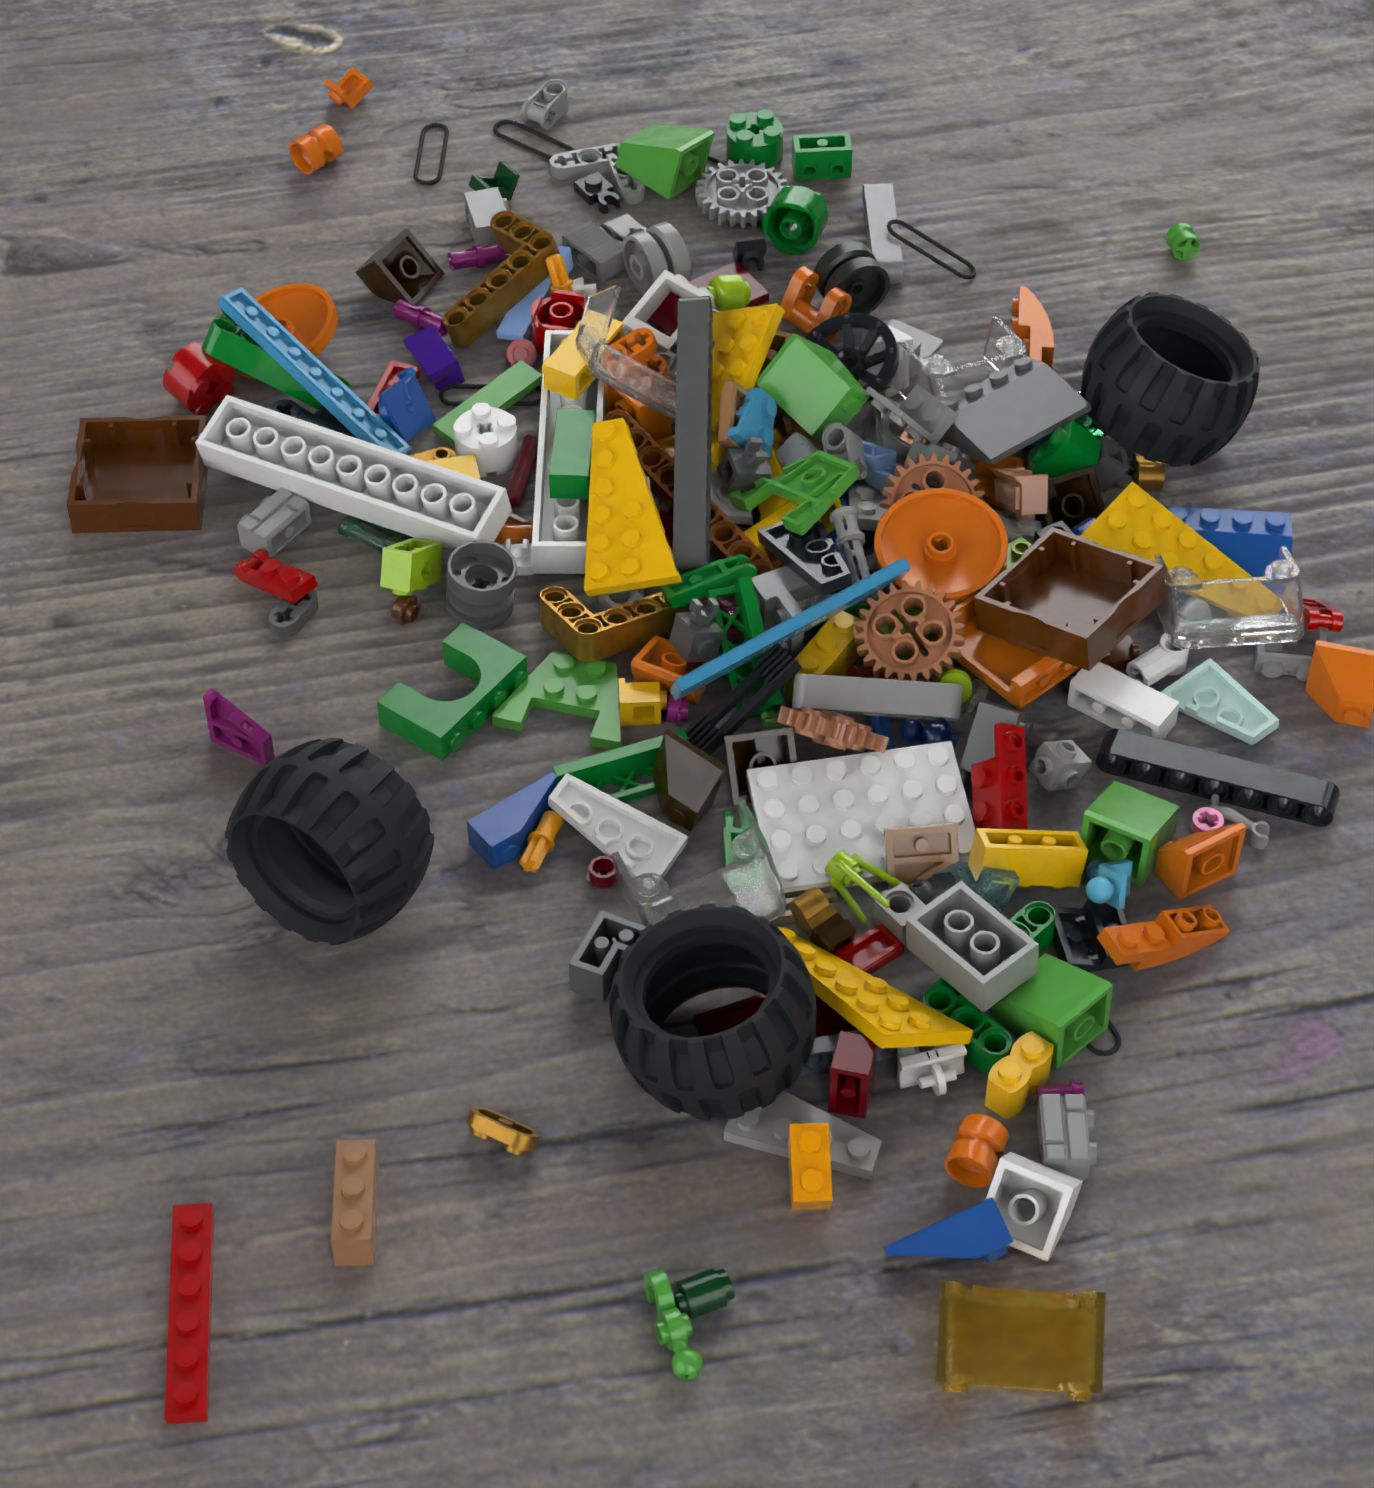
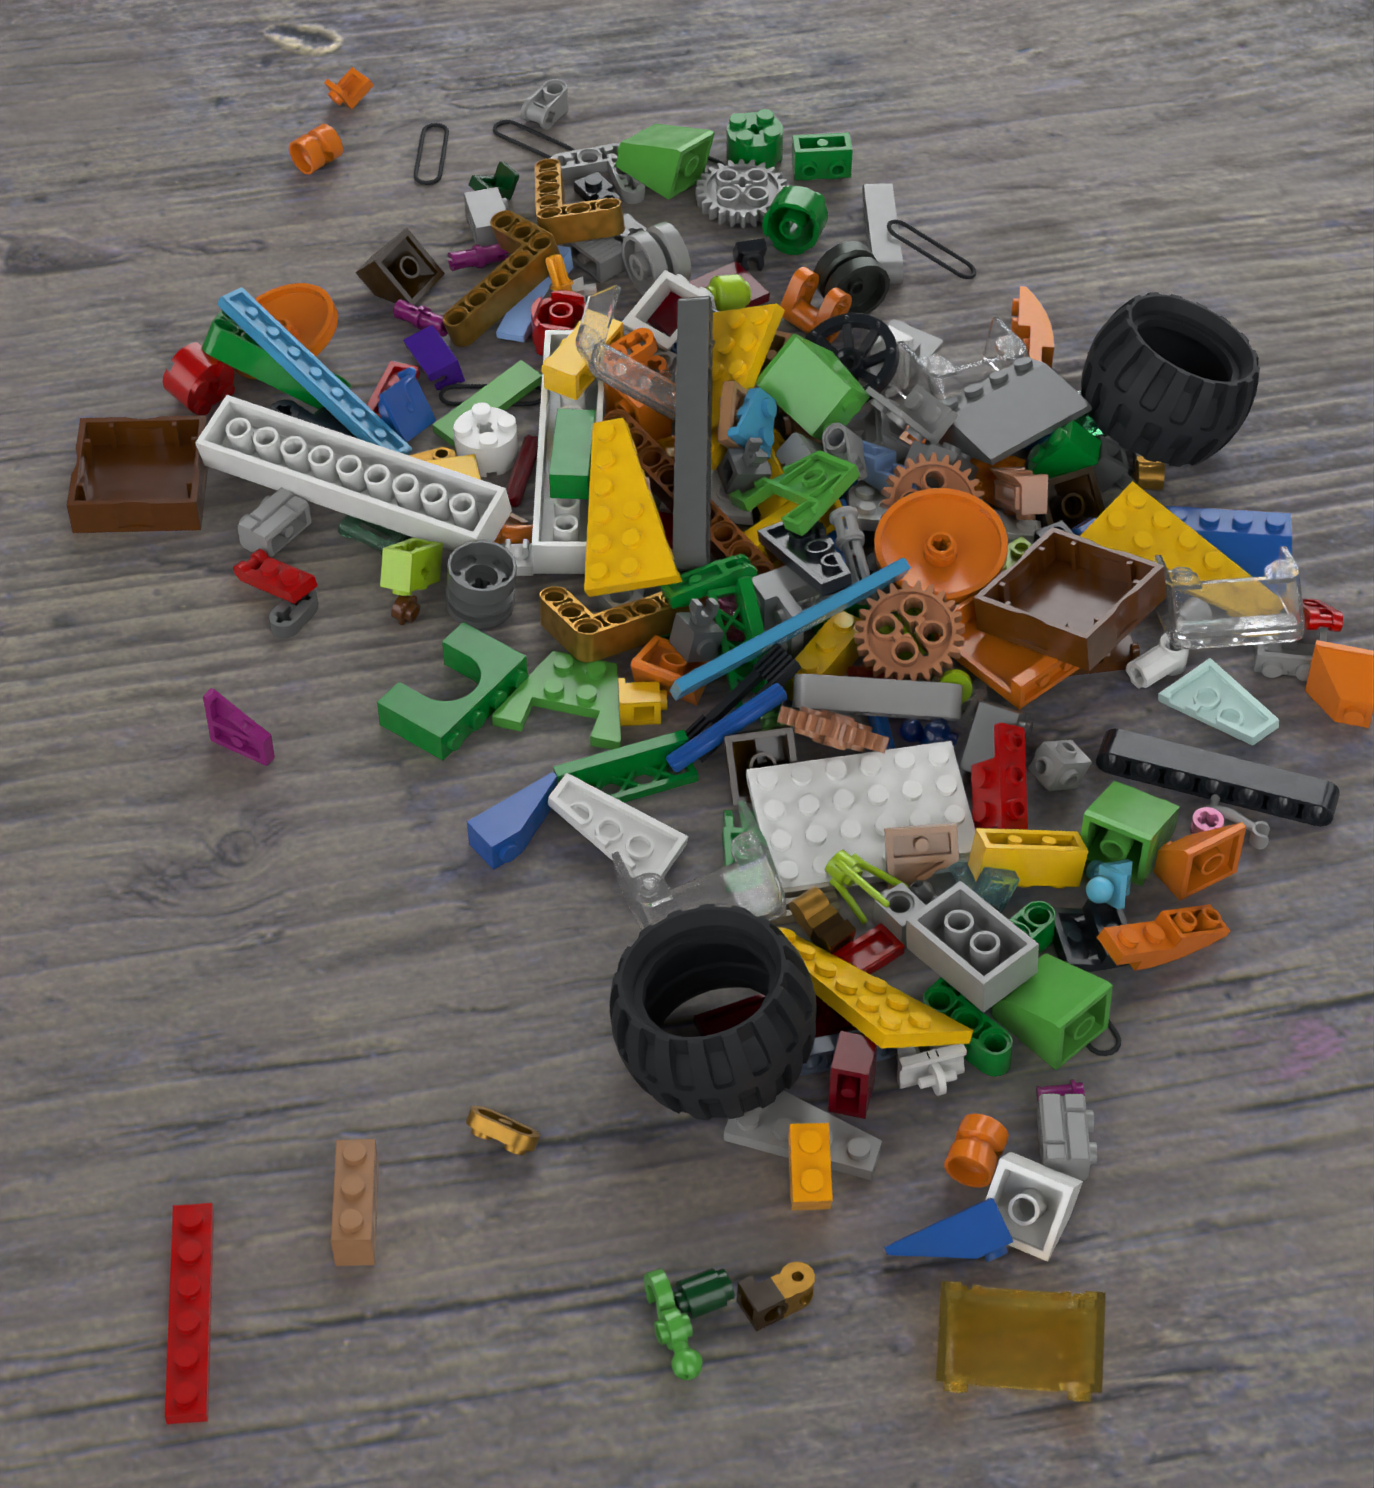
(329, 840): black tyre -> none
(521, 350): plate -> none
(541, 841): light orange axle -> none
(576, 220): none -> pearl gold beam
(599, 954): dark grey brick -> none
(601, 872): dark red plate -> none
(676, 710): magenta plate -> none
(685, 780): dark brown slope -> none
(728, 725): none -> blue axle
(776, 1296): none -> leg
(1018, 1075): yellow brick -> none
(1122, 702): white brick -> none
(1183, 241): bright green wheel -> none

